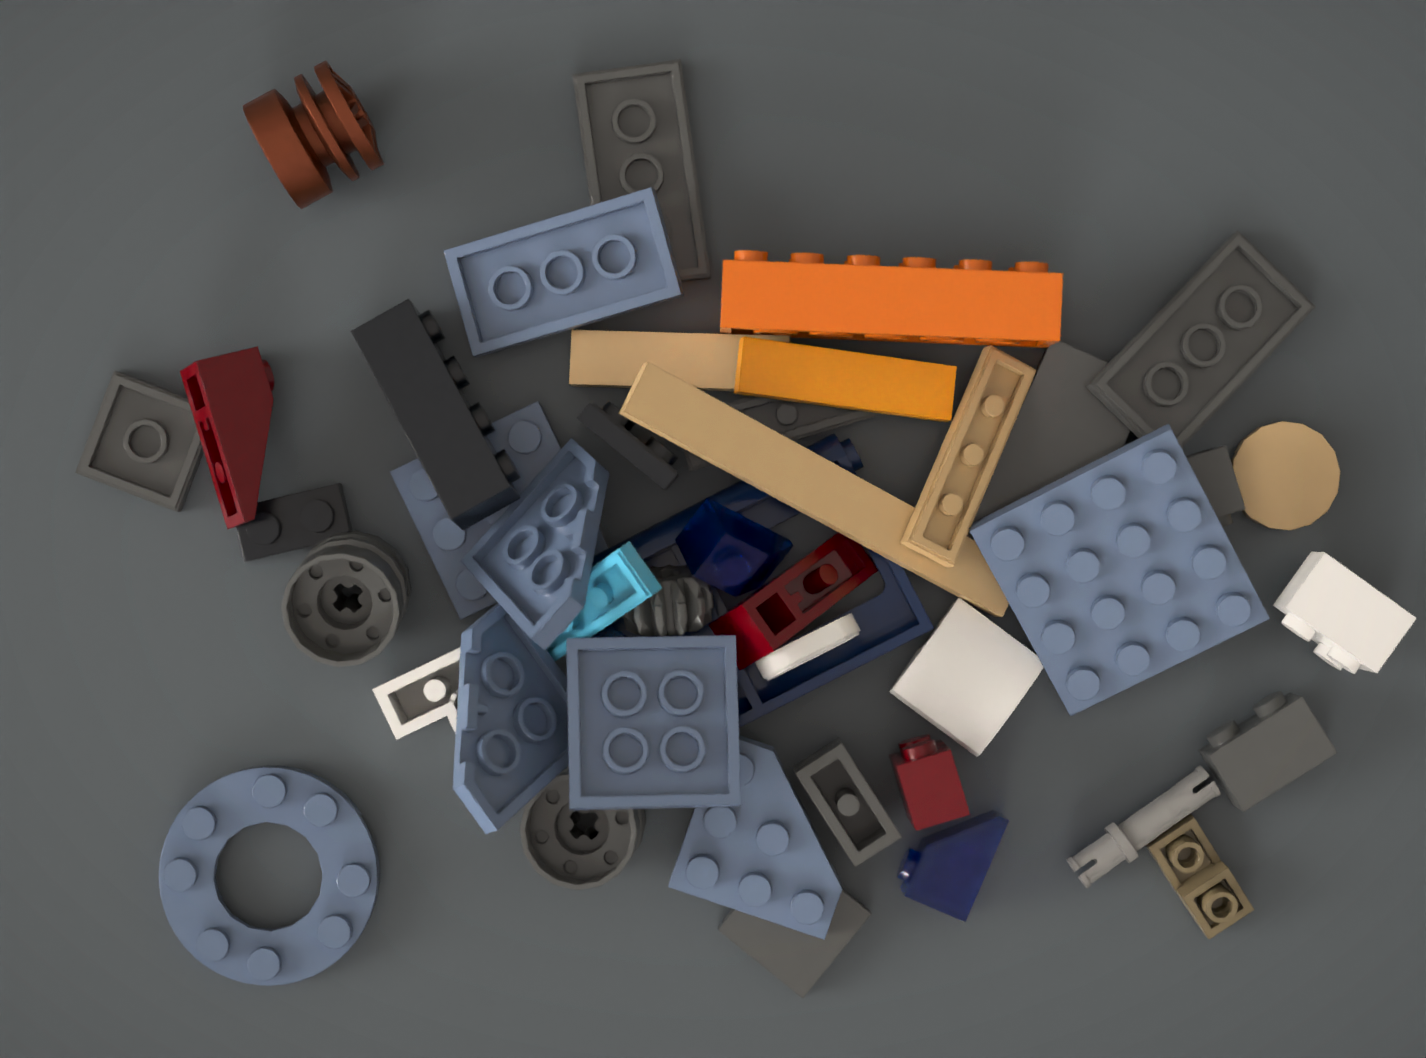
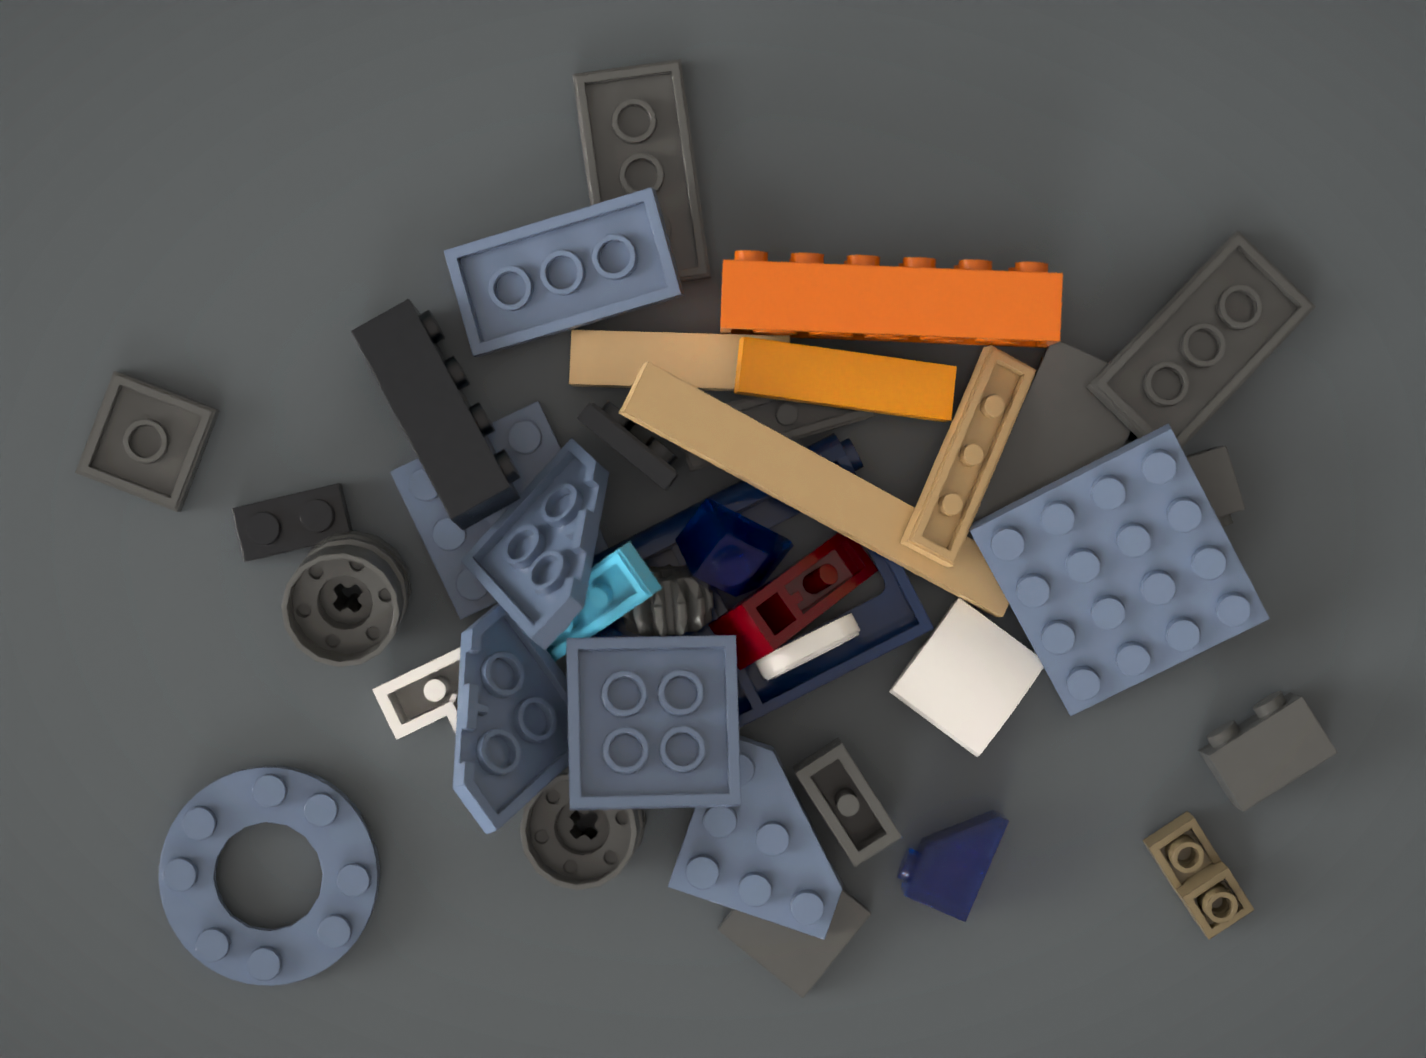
(233, 417): dark red slope -> none
(313, 134): copper wheel -> none
(928, 782): dark red brick -> none
(1143, 827): light grey pin -> none
(1286, 475): tan tile -> none
(1342, 614): white brick -> none

